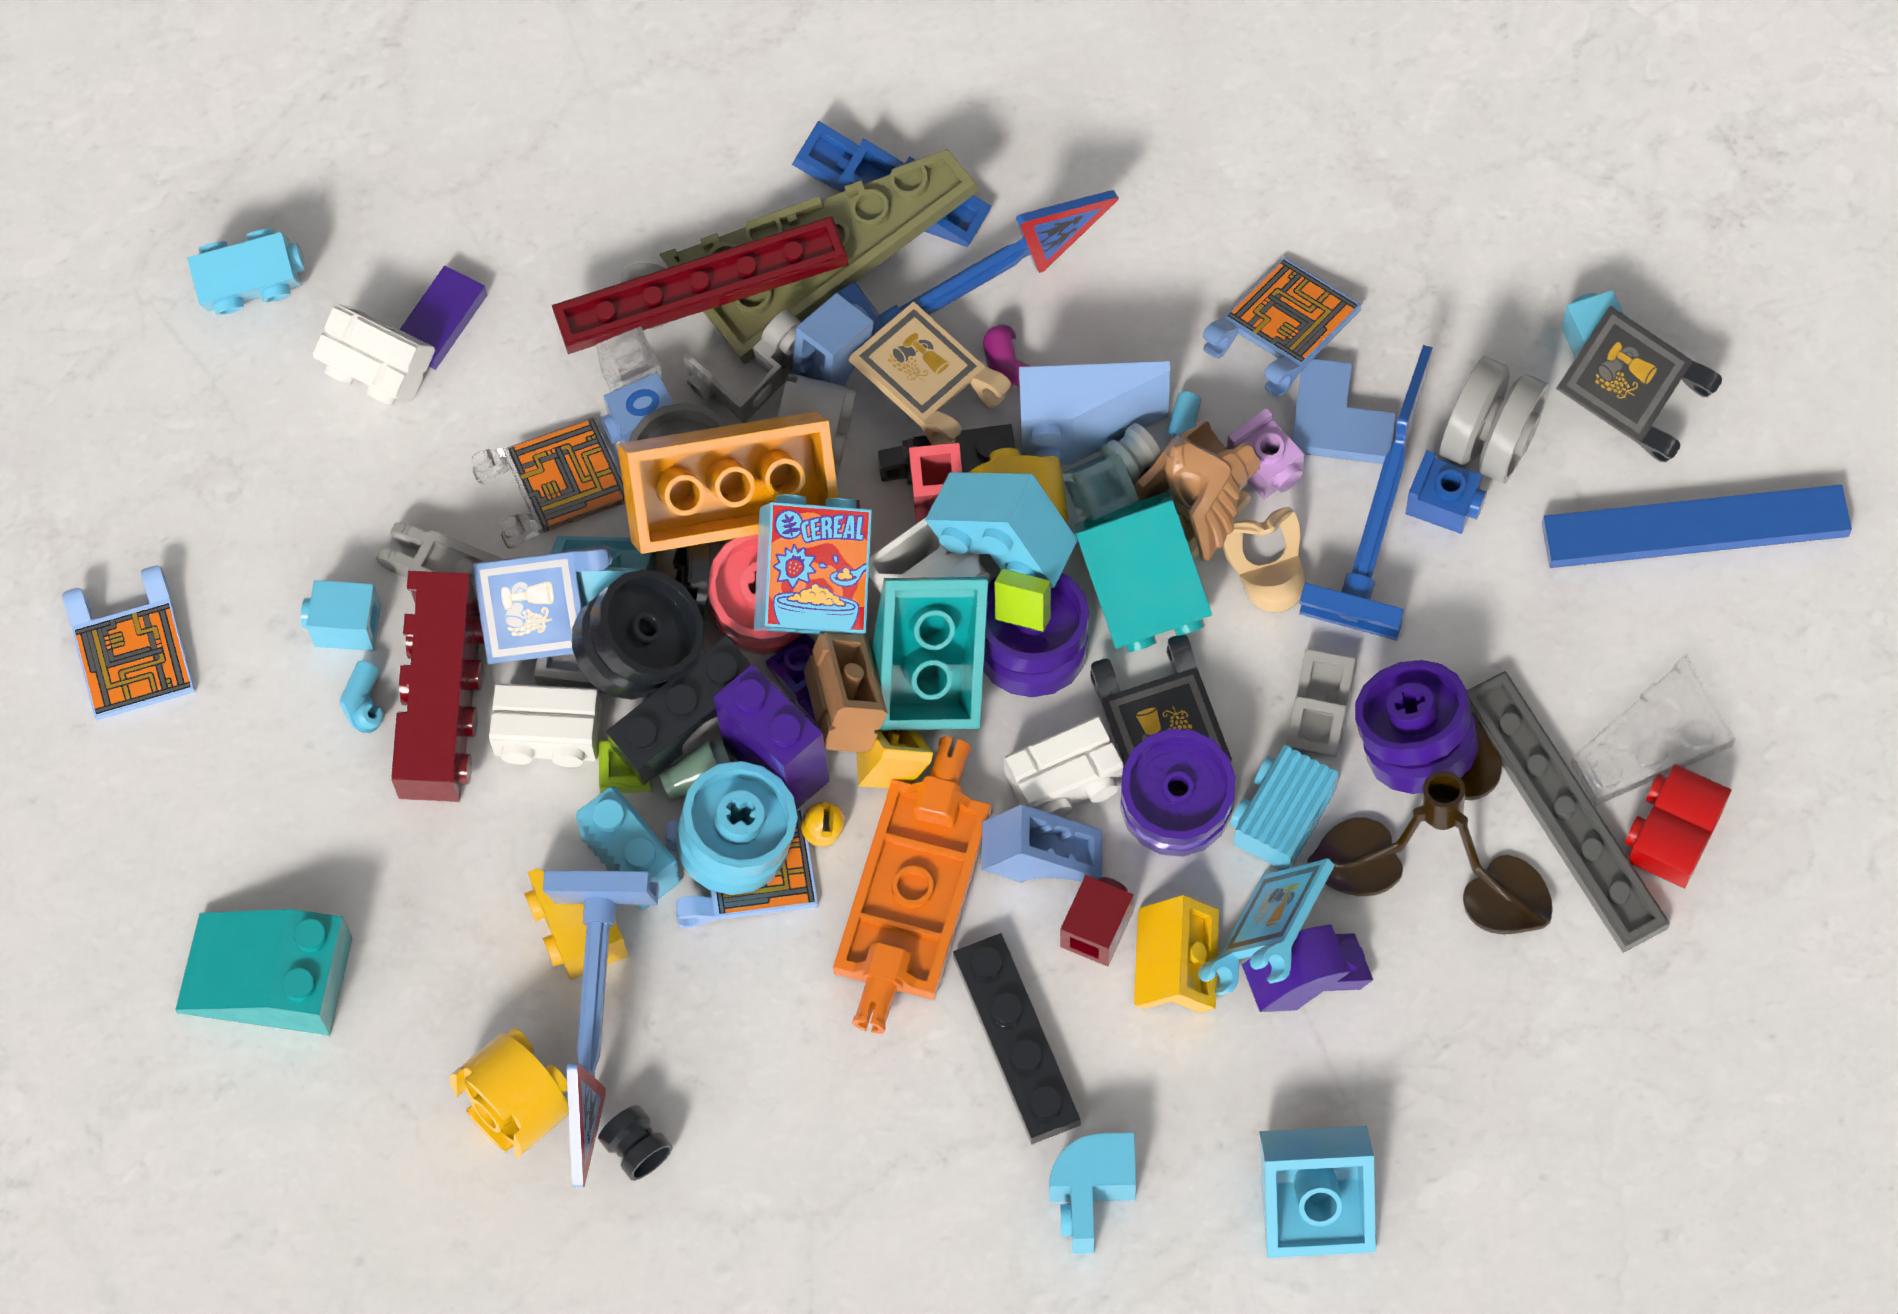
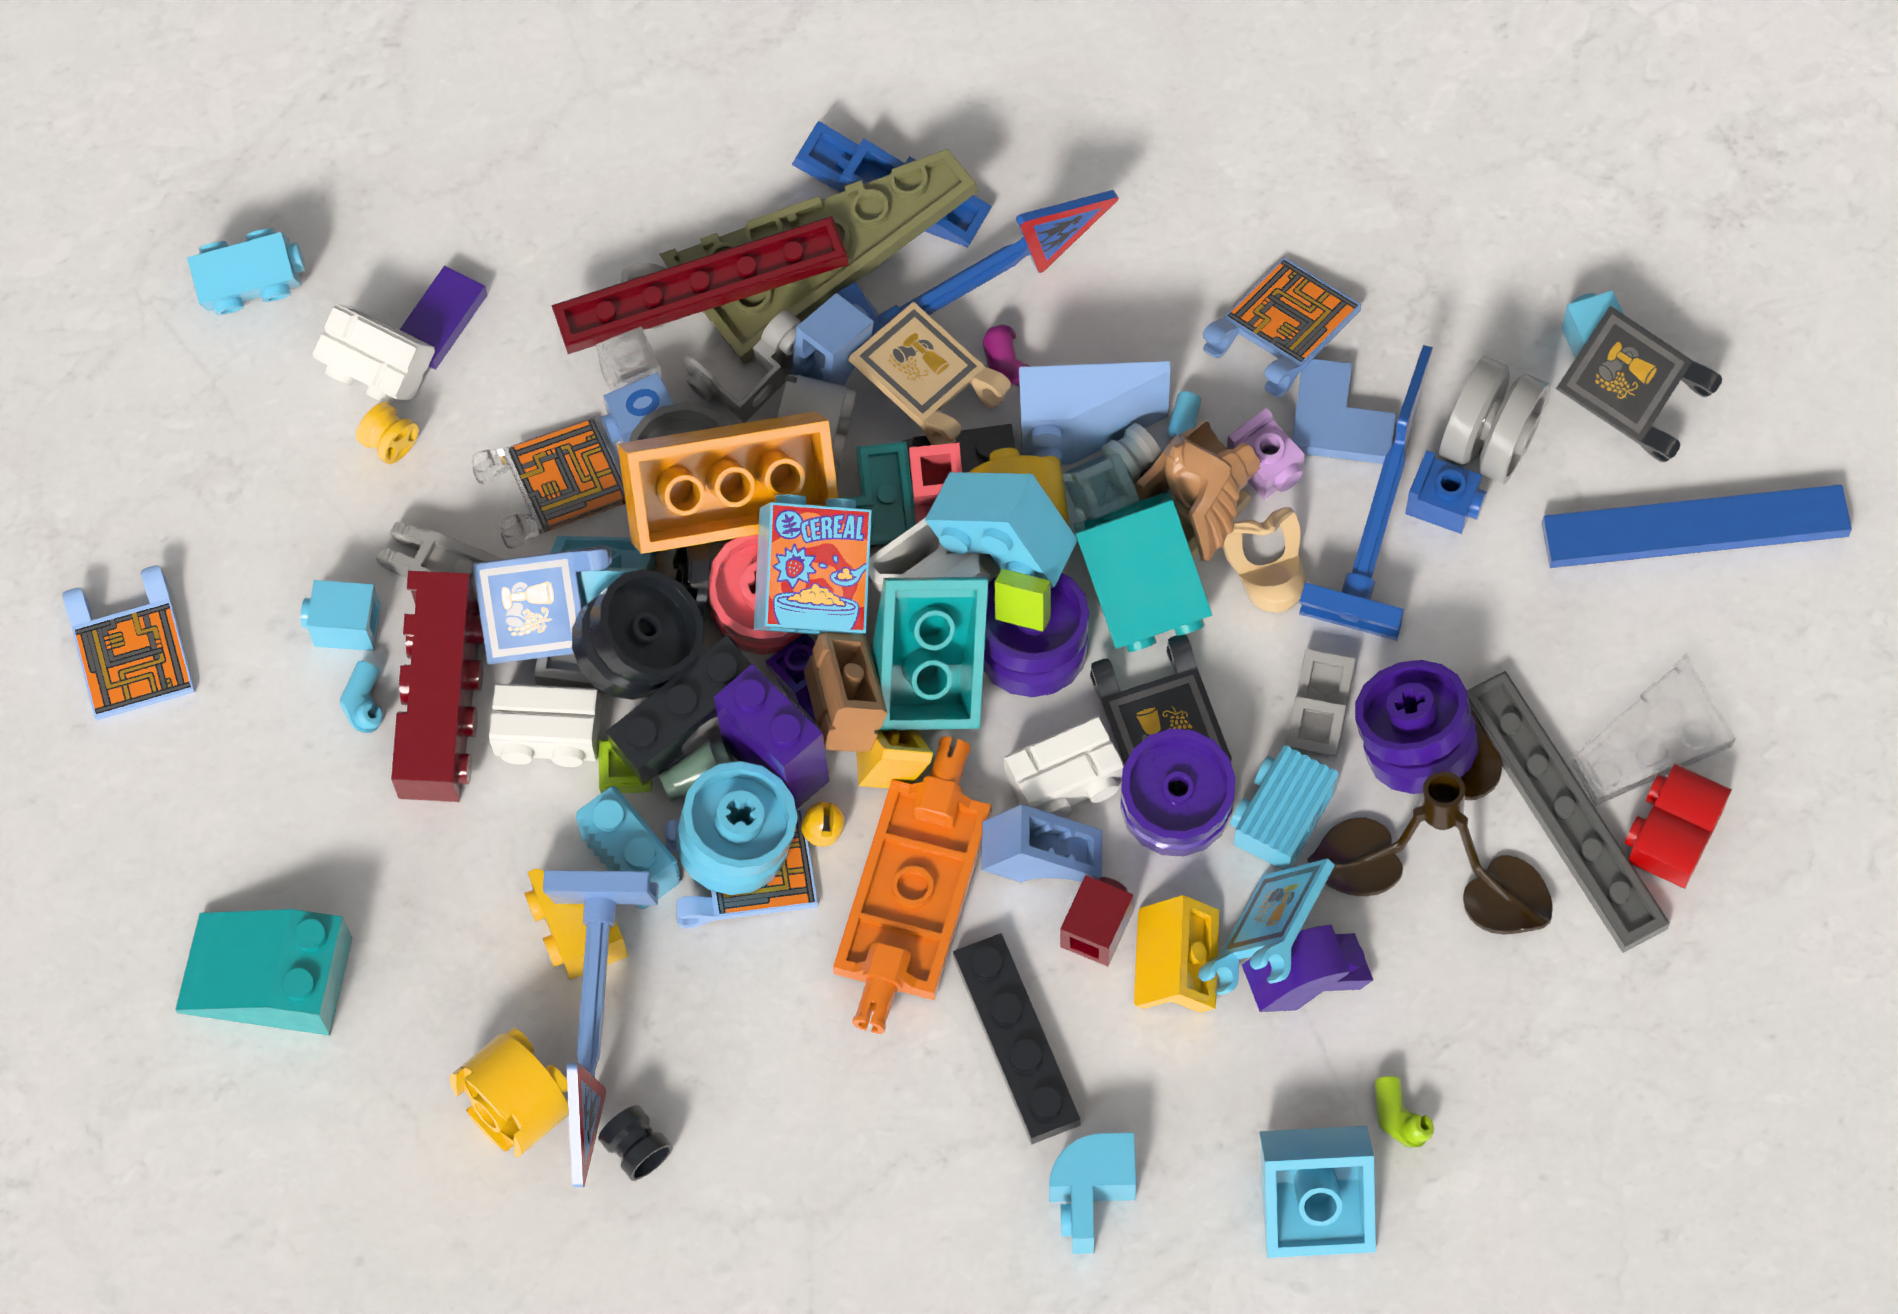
(387, 432): none -> yellow wheel
(885, 490): none -> teal tile
(1396, 1120): none -> lime arm

